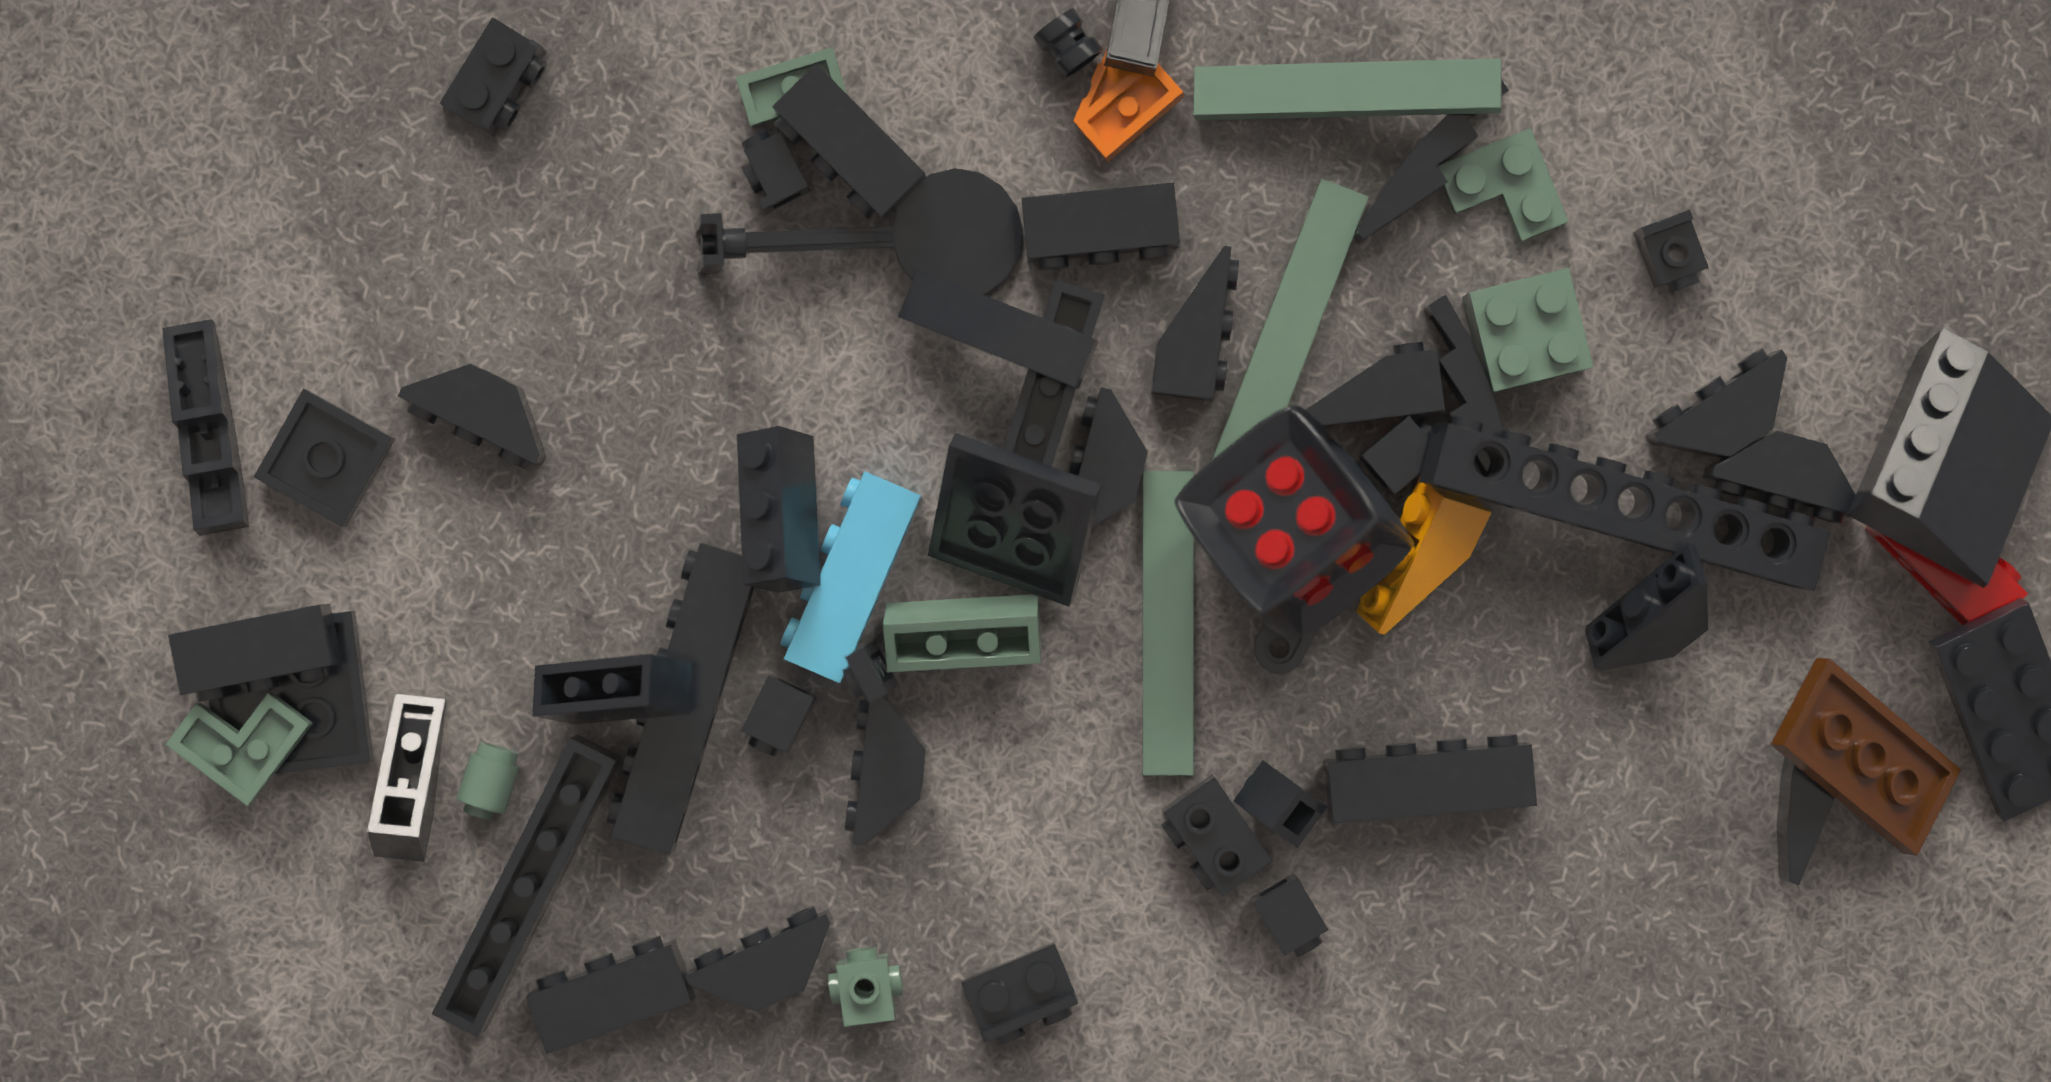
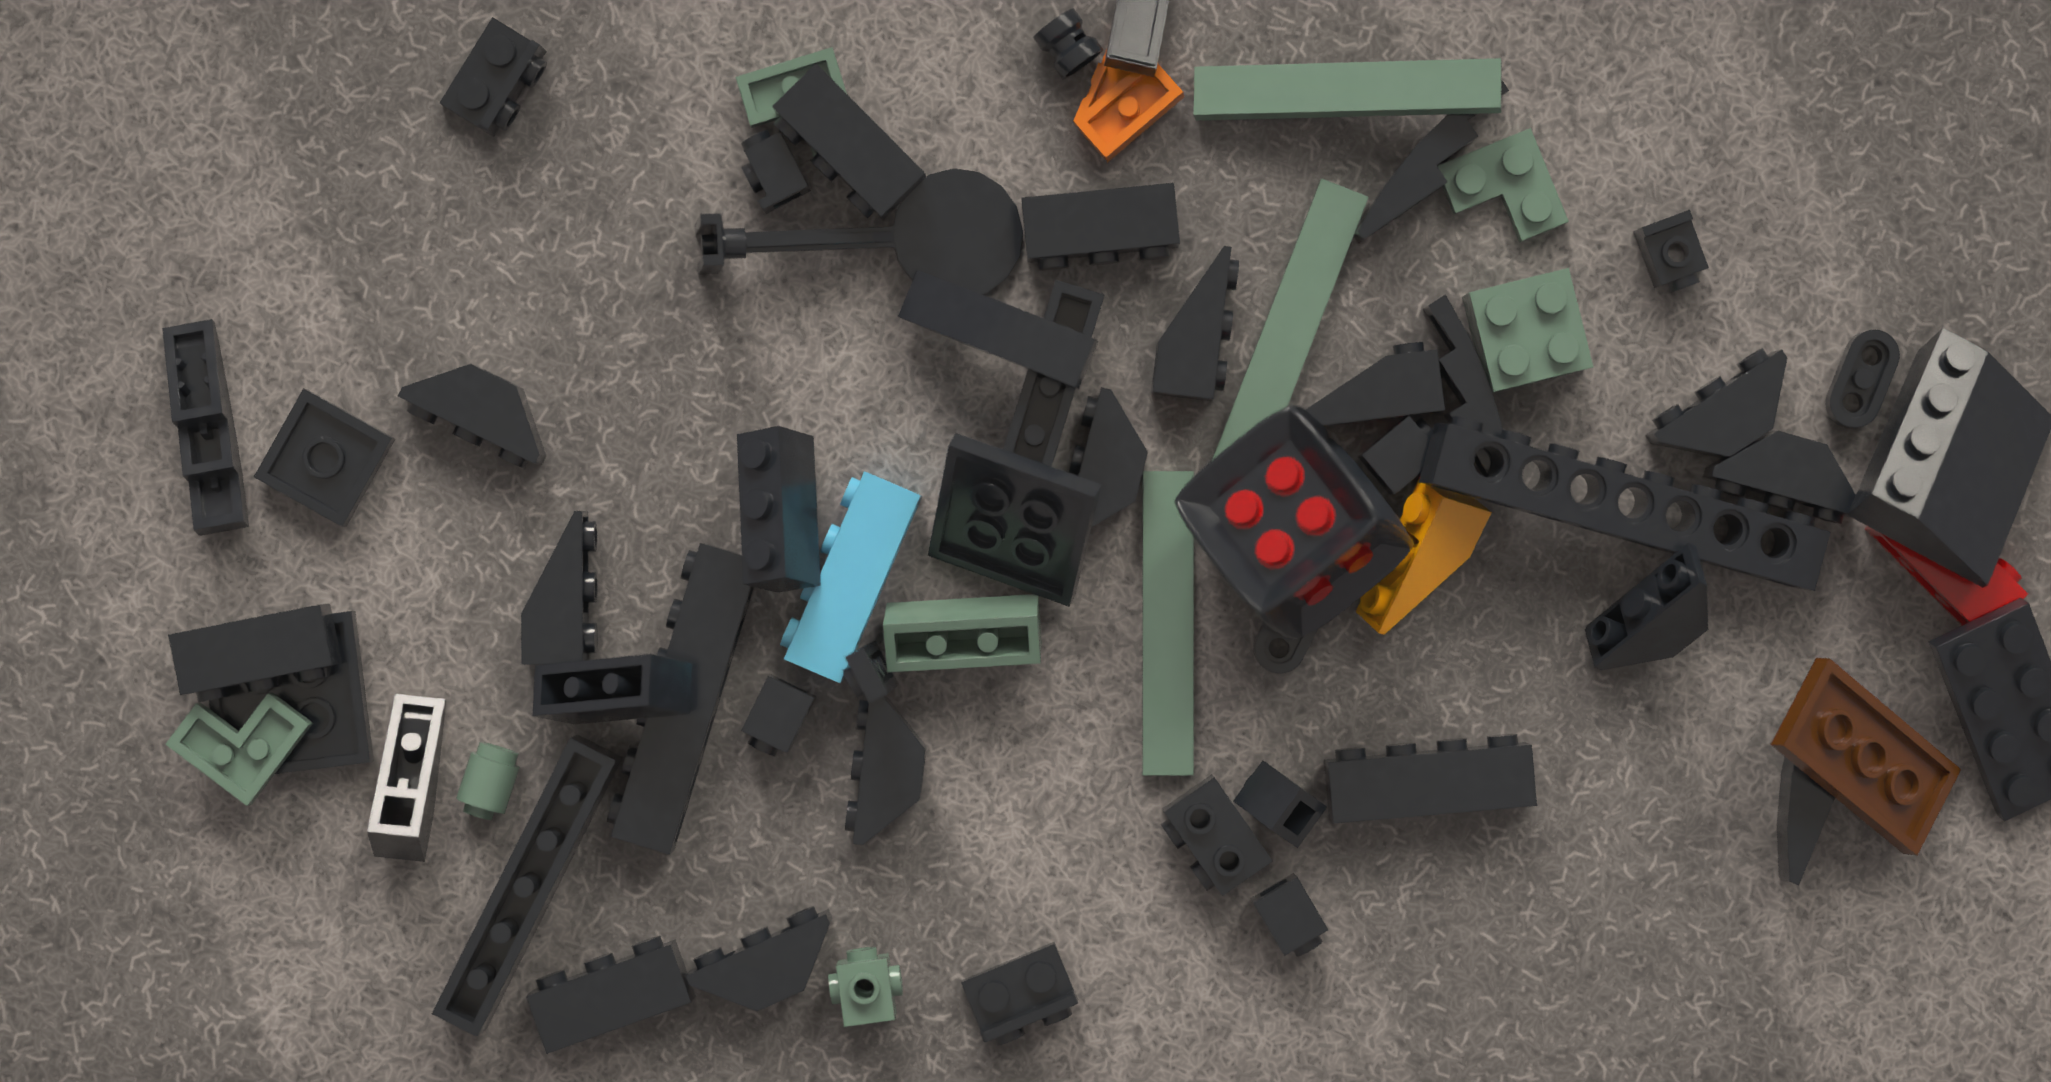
(557, 612): none -> black slope
(1862, 380): none -> black plate

